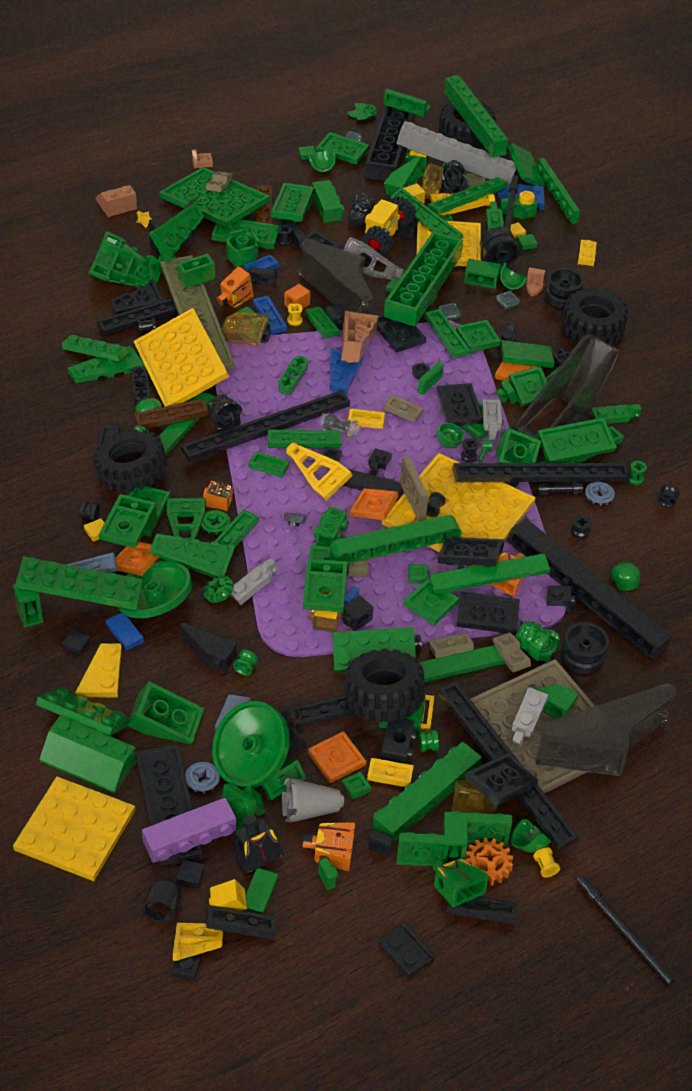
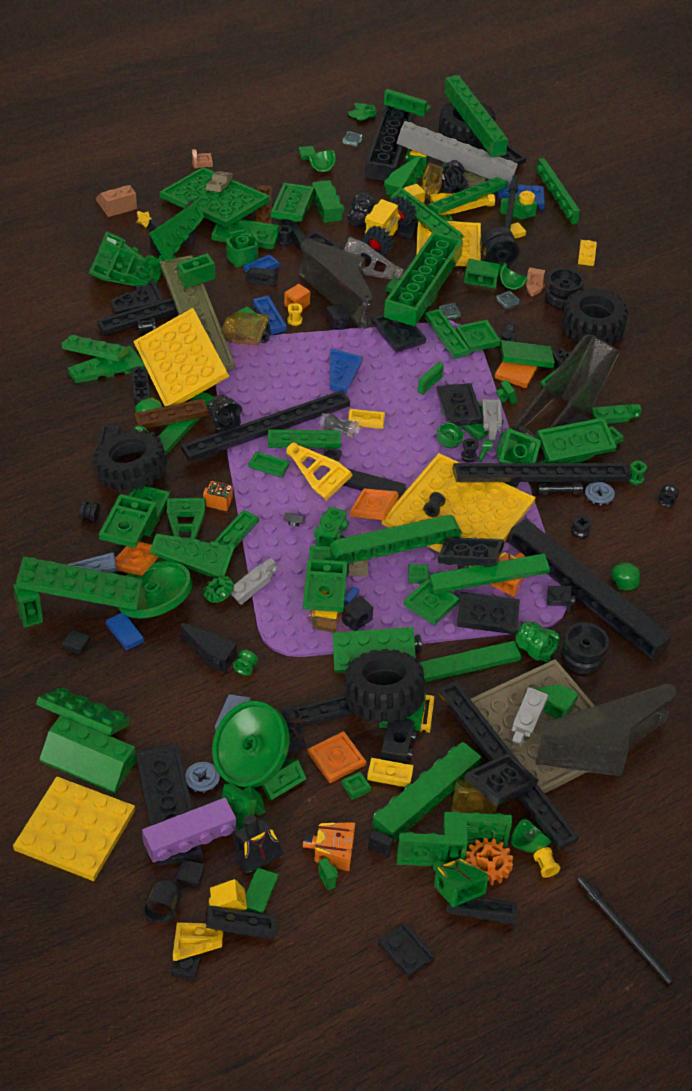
(93, 529): yellow tile -> none
(102, 674): yellow wing -> none
(165, 715): green slope -> none
(212, 517): green gear -> none
(236, 288): orange torso -> none
(300, 361): green beam -> none
(309, 800): light grey cone -> none
(322, 322): green tile -> none
(344, 148): green plate -> none
(357, 335): nougat wedge -> none
(378, 460): black plate -> none
(403, 408): dark tan plate -> none
(413, 488): dark tan tile -> none
(419, 370): black tile -> none
(428, 741): green wheel -> none
(451, 645): dark tan plate -> none
(494, 216): green hinge -> none
(510, 652): dark tan slope -> none
(525, 165): green tile -> none
(527, 241): green tile -> none
(527, 384): green plate -> none

